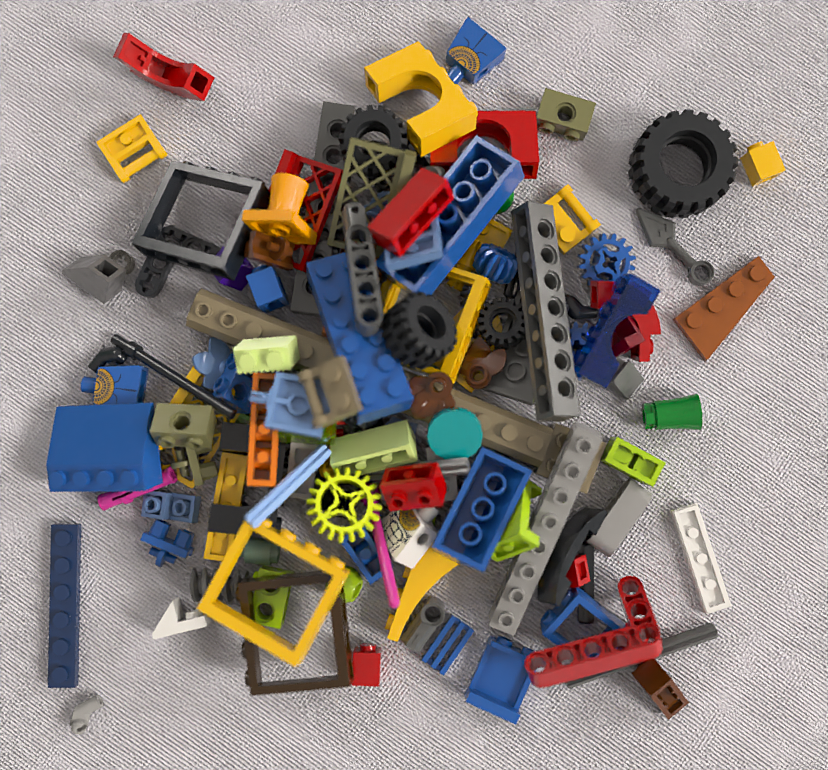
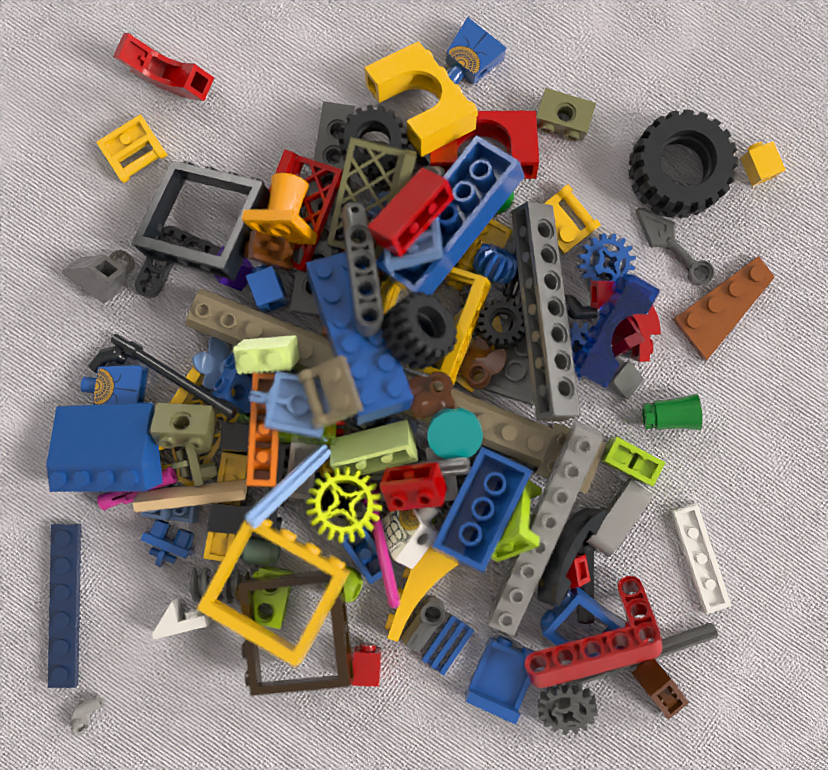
(190, 495): none -> tan tile
(564, 707): none -> dark grey gear

